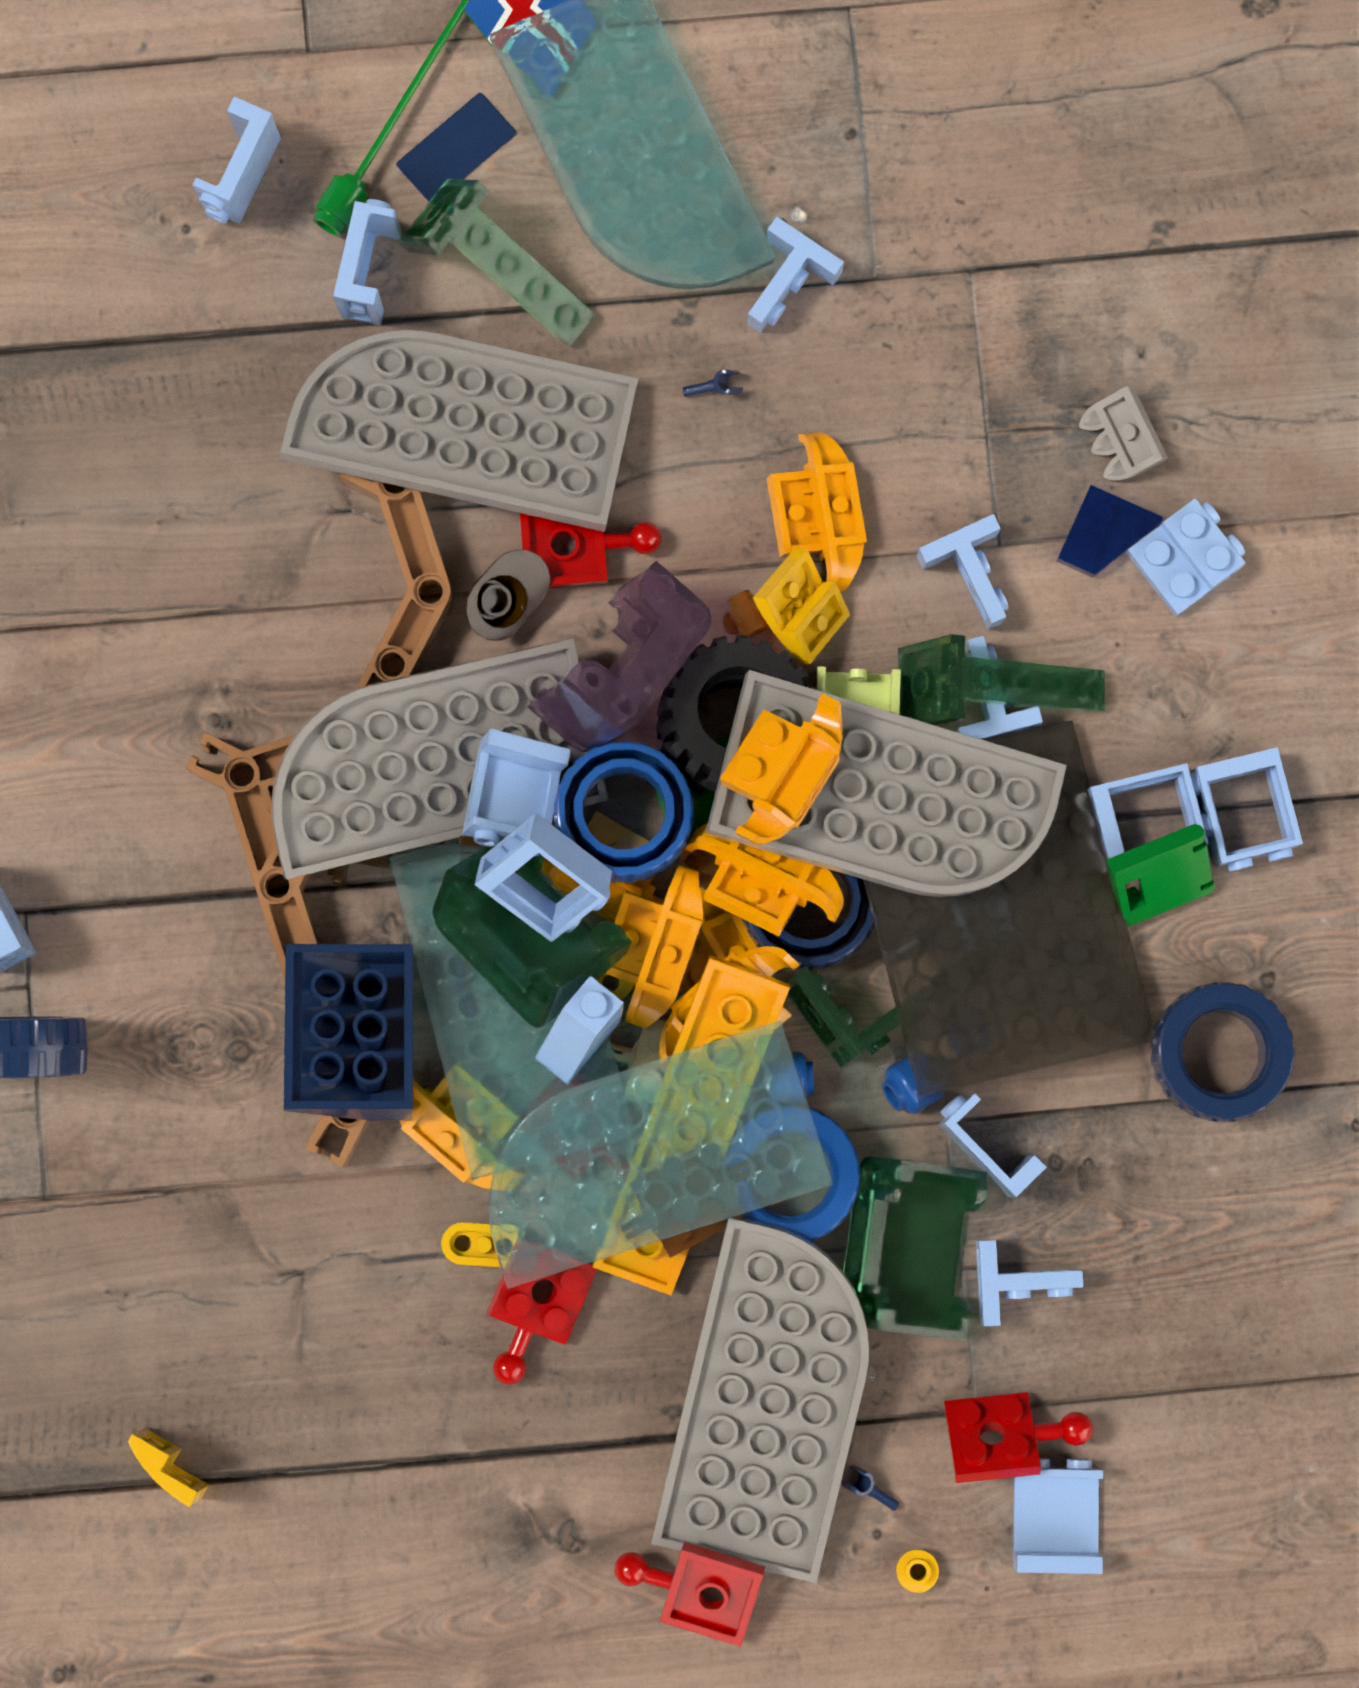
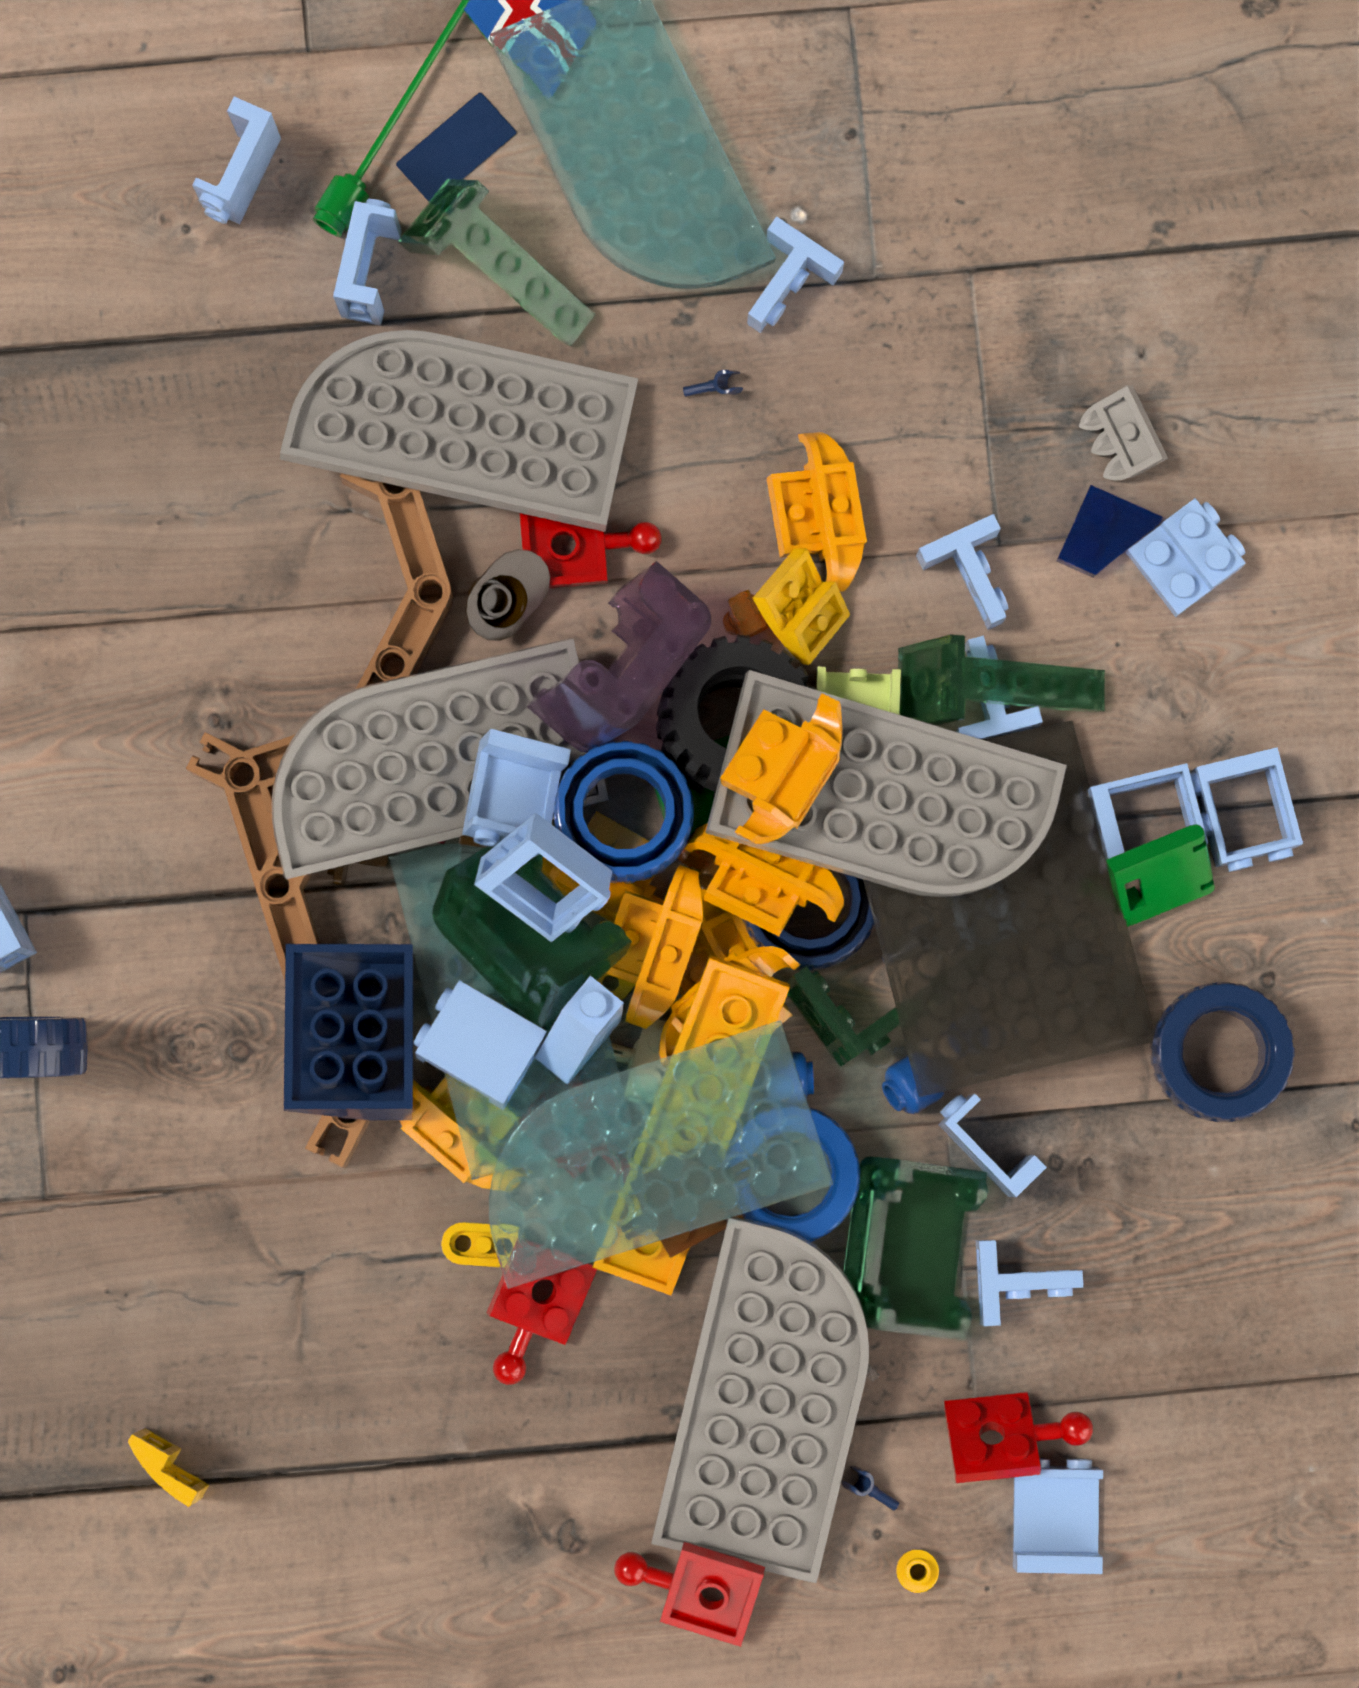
(480, 1043): none -> light blue panel

